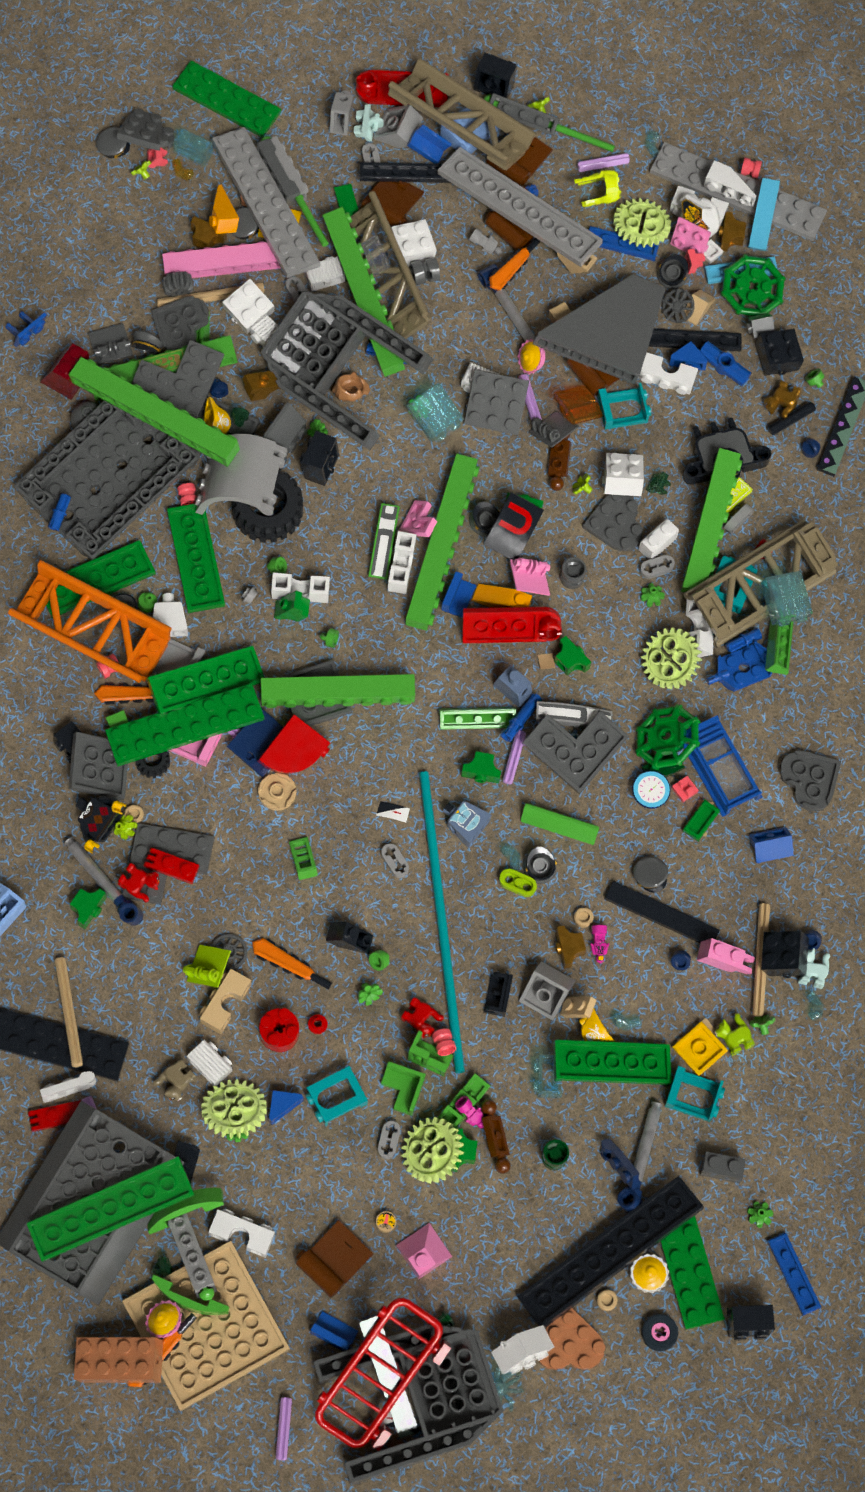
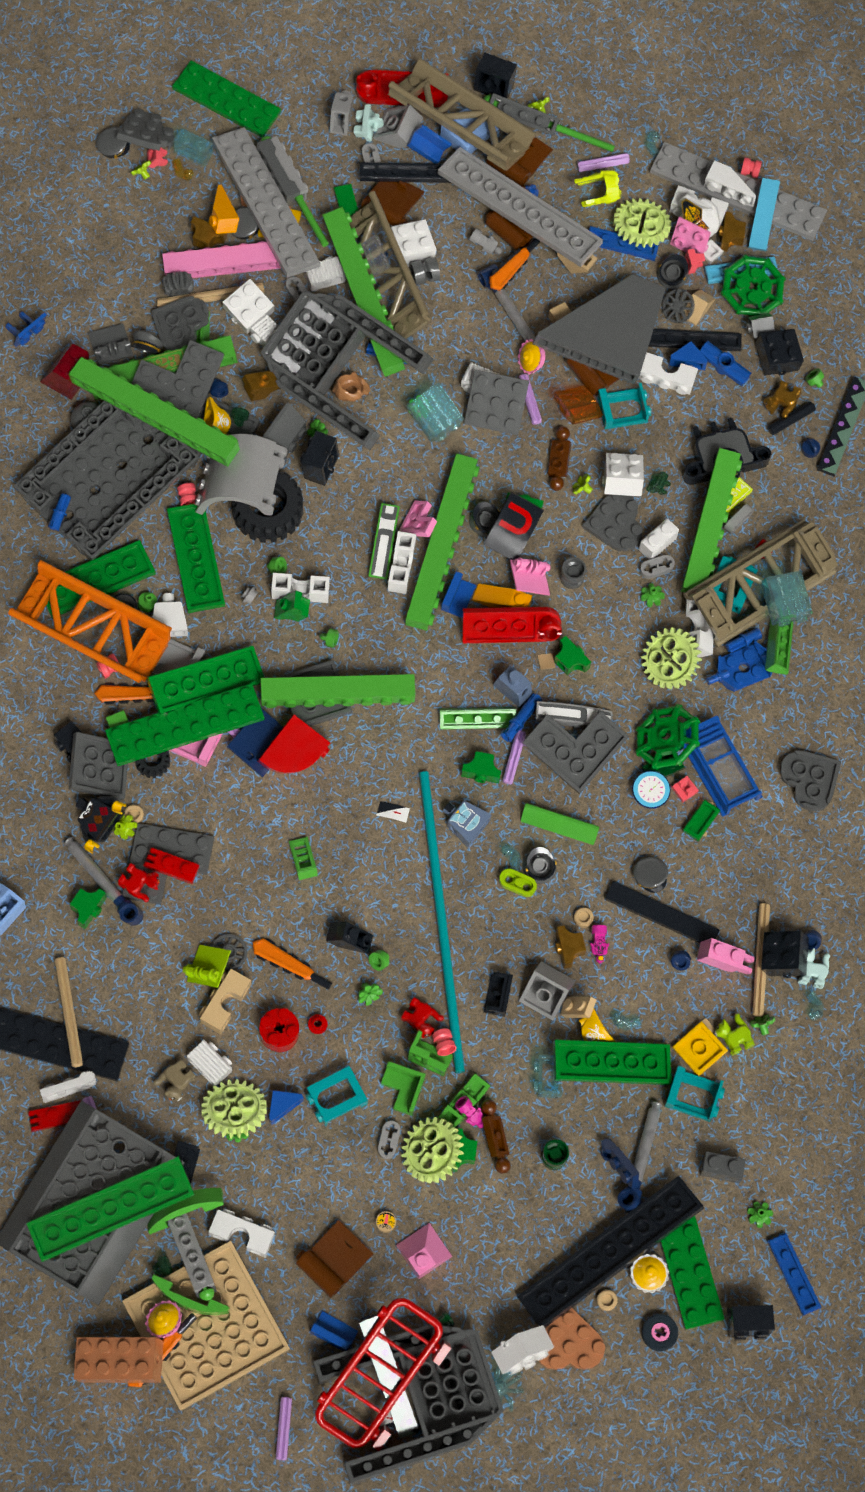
(277, 797): tan tile -> none
(398, 858): light grey beam -> none
(552, 429): dark grey hinge -> none
(772, 844): panel -> none

